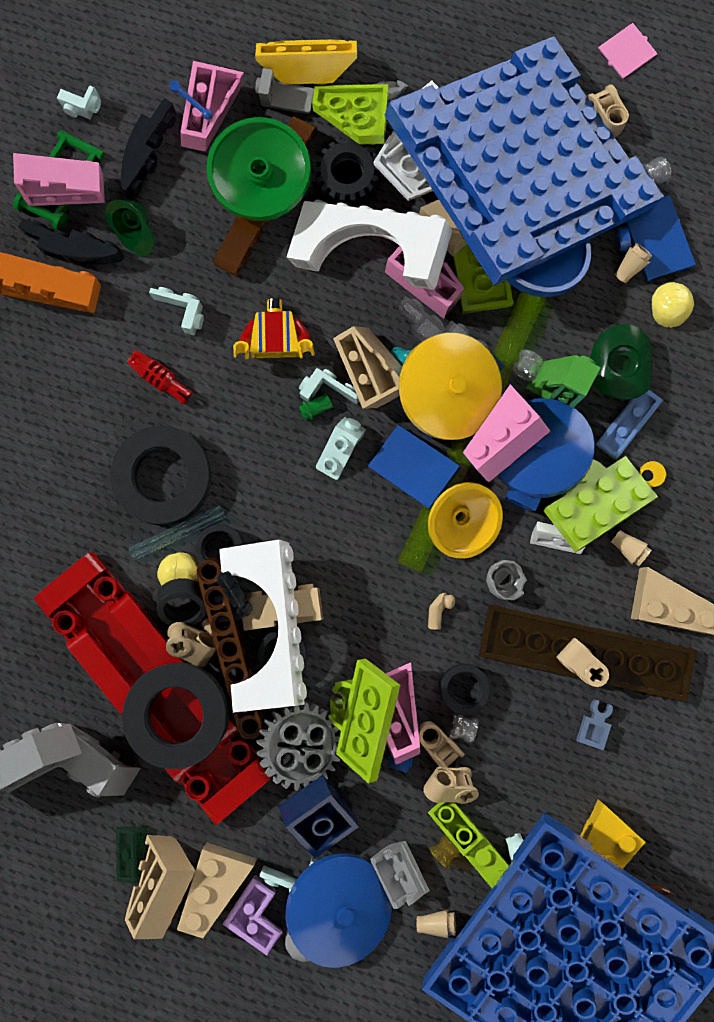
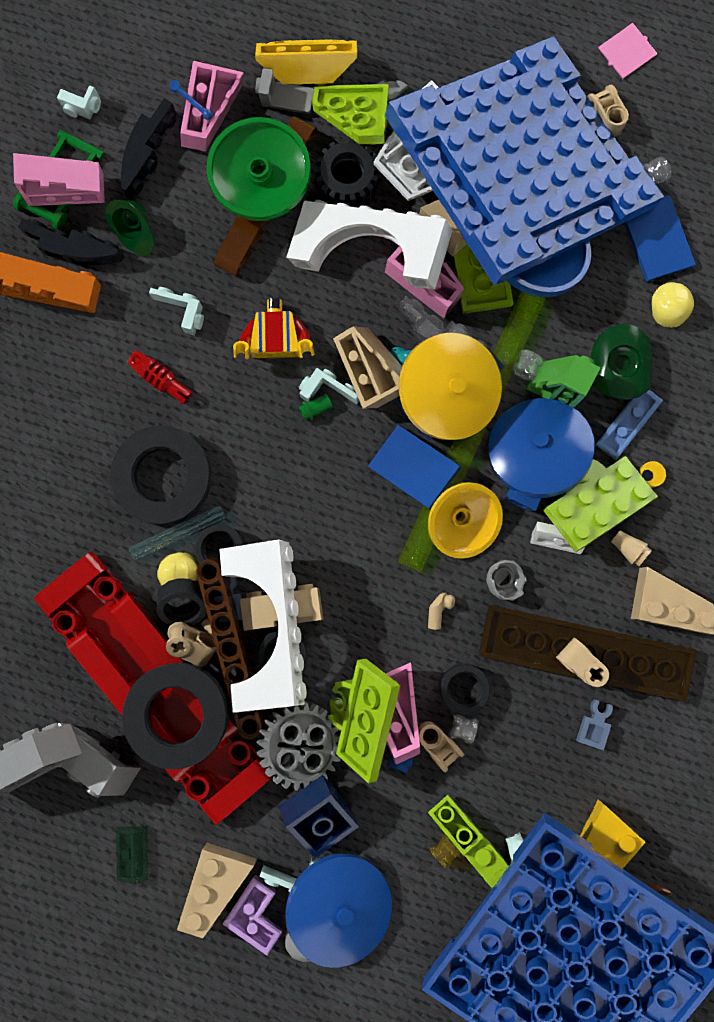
(160, 888): tan wedge -> none
(234, 594): black axle -> none
(339, 447): light aqua bracket -> none
(399, 874): light grey hinge -> none
(437, 924): tan cone -> none
(451, 786): tan piece -> none
(505, 435): bright pink wedge -> none
(623, 239): blue tile -> none
(633, 262): tan cone -> none

